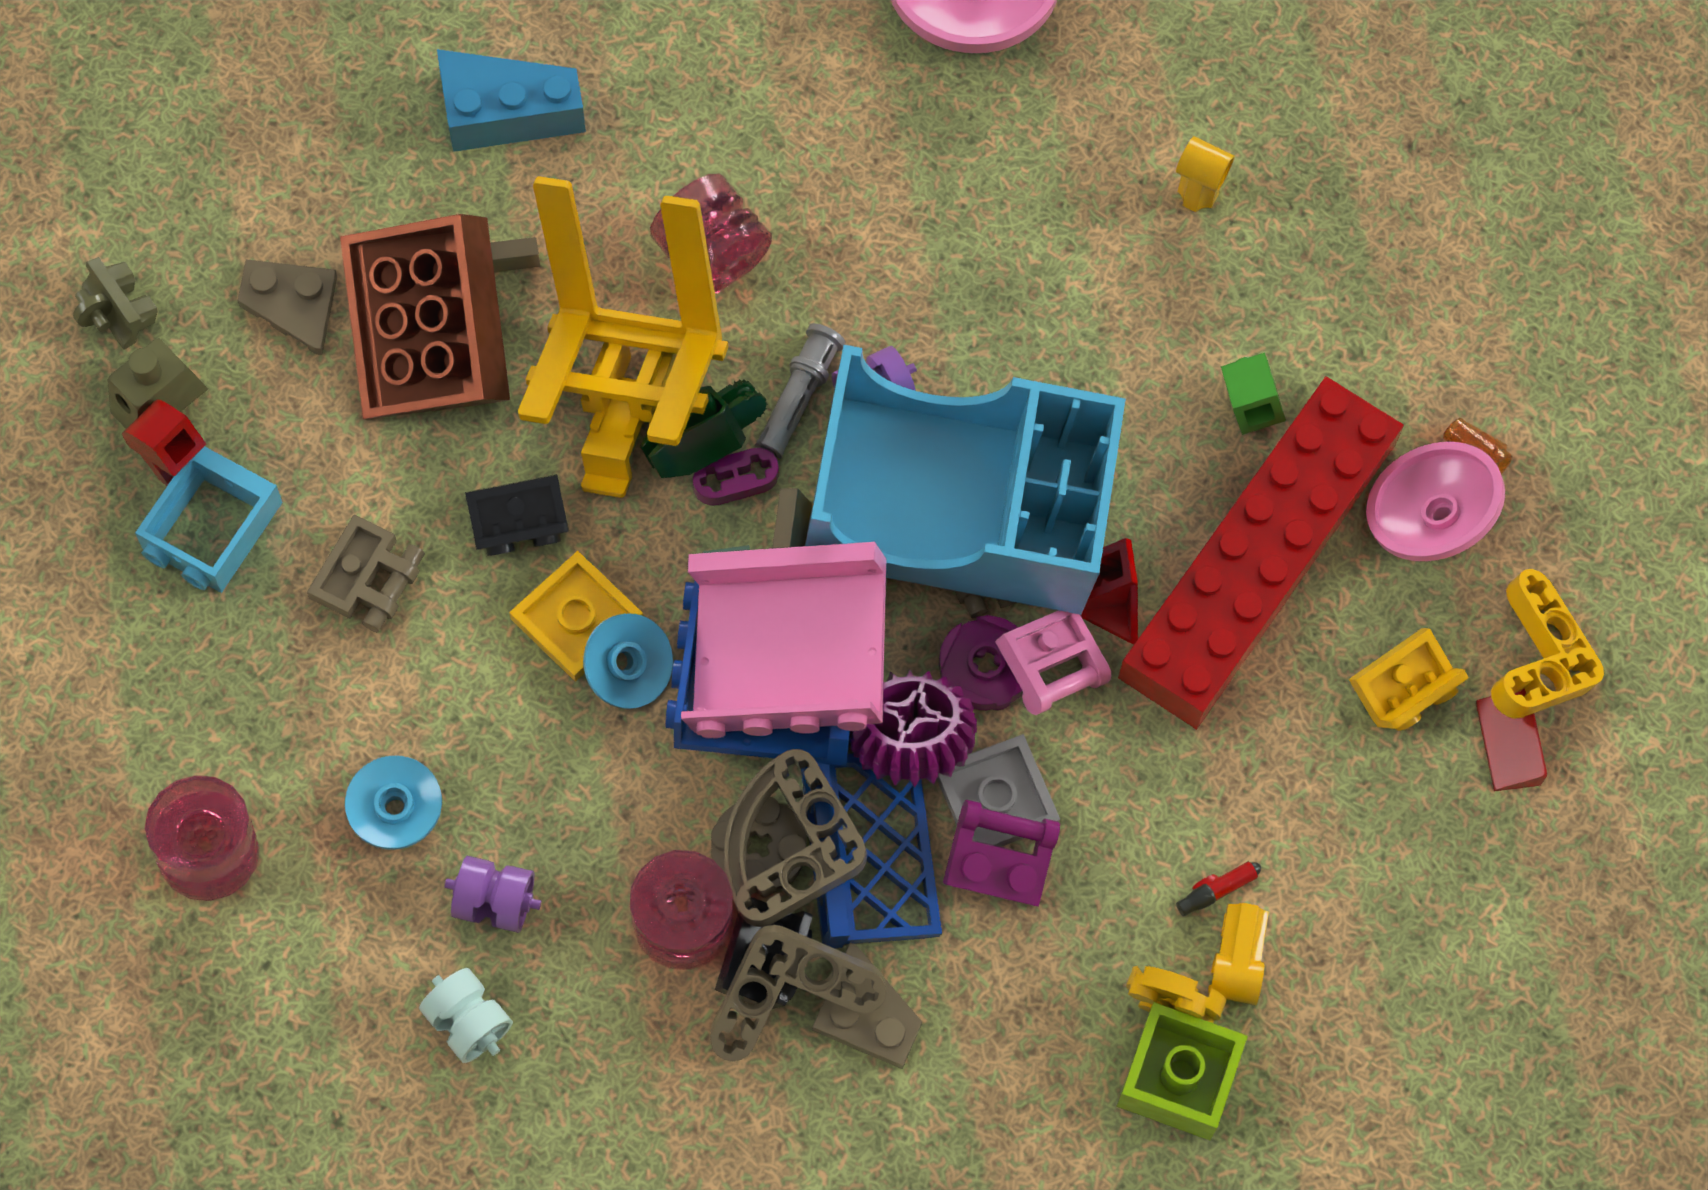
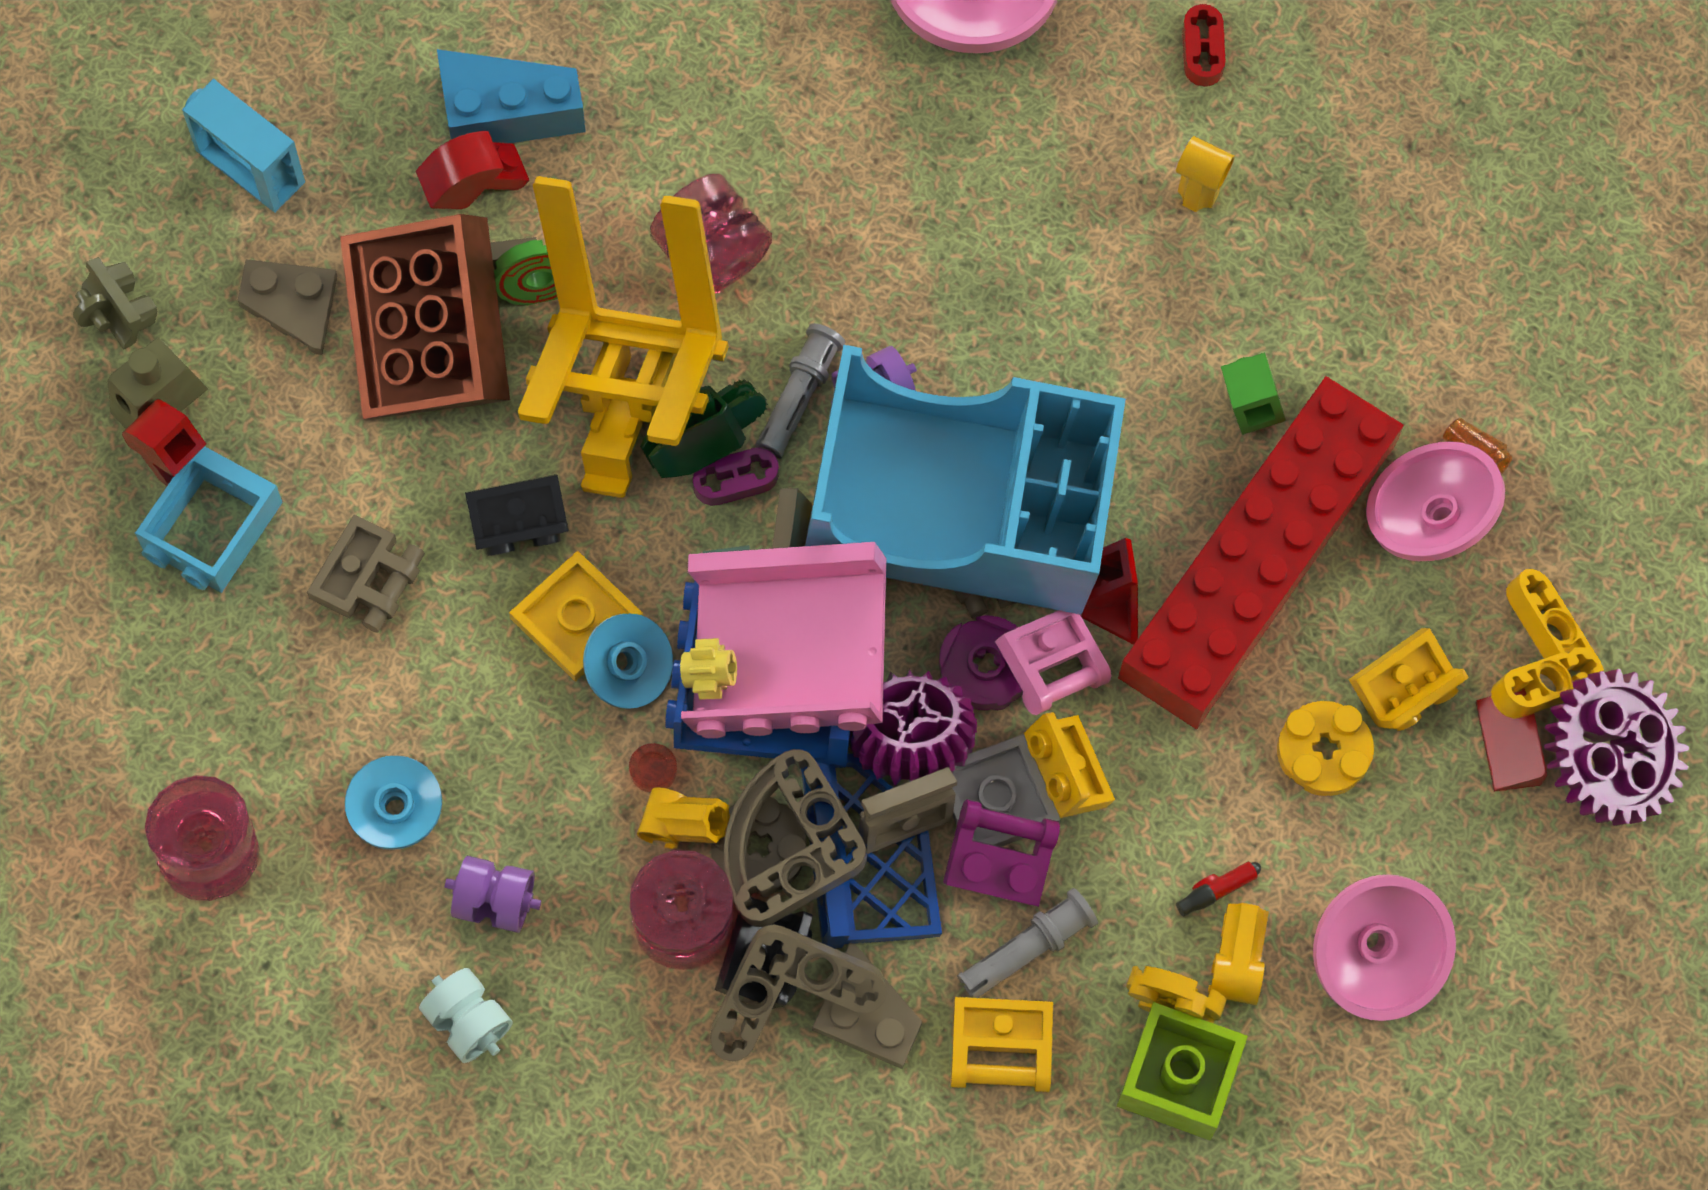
(243, 145): none -> medium azure window
(466, 167): none -> red brick
(525, 274): none -> bright green tile
(652, 767): none -> clear red tile
(678, 818): none -> yellow piece
(708, 668): none -> light yellow gear
(907, 810): none -> dark tan plate
(1002, 1027): none -> yellow plate
(1046, 932): none -> light grey pin
(1068, 765): none -> yellow bracket
(1213, 45): none -> red beam
(1308, 767): none -> yellow plate
(1411, 951): none -> bright pink dish
(1609, 787): none -> magenta gear

